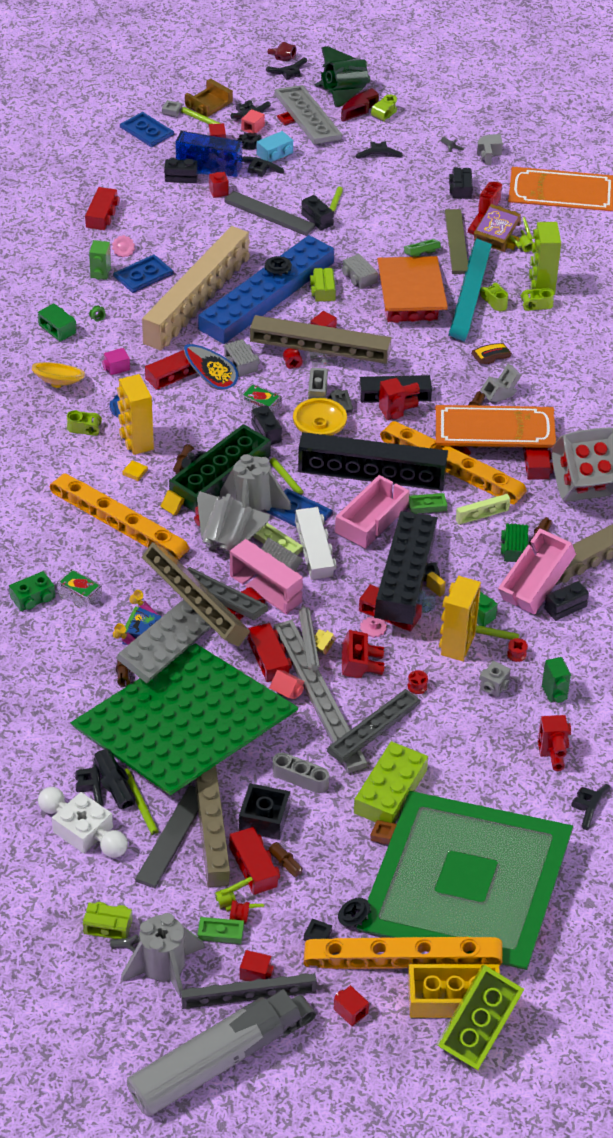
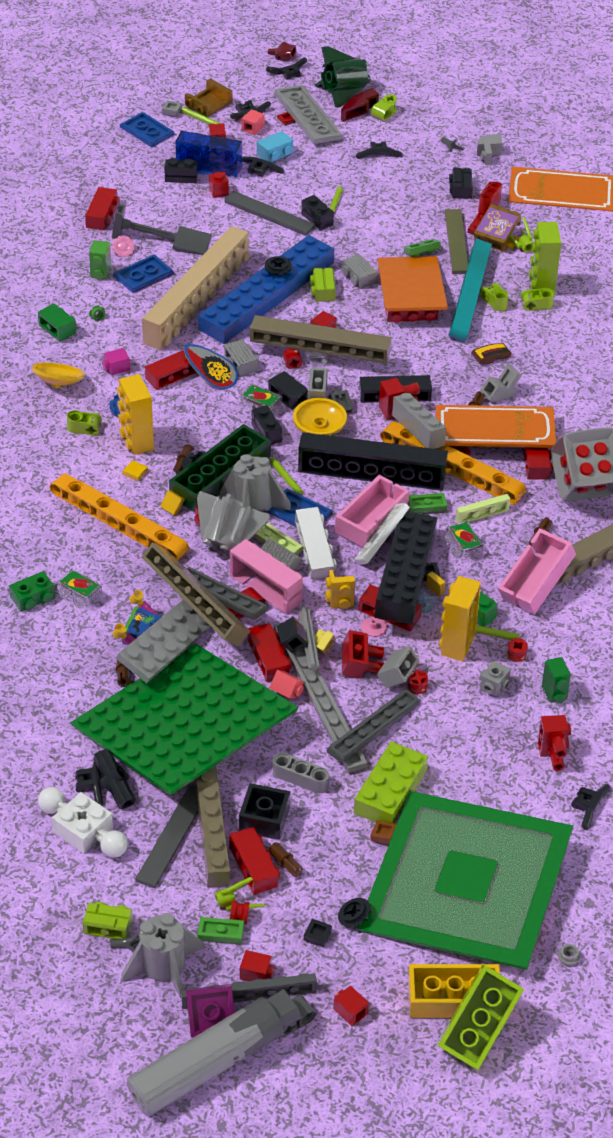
(141, 804): lime piece -> none
(185, 239): none -> dark grey piece
(208, 1007): none -> magenta plate
(249, 140): black gear -> none
(289, 388): none -> black brick
(292, 634): none -> black brick
(340, 591): none -> yellow bracket
(381, 533): none -> white tile
(398, 667): none -> light grey brick
(400, 952): light orange beam -> none
(419, 421): none -> light grey brick
(464, 541): none -> brick
(515, 541): green brick -> none
(566, 600): black brick -> none
(569, 949): none -> light grey plate

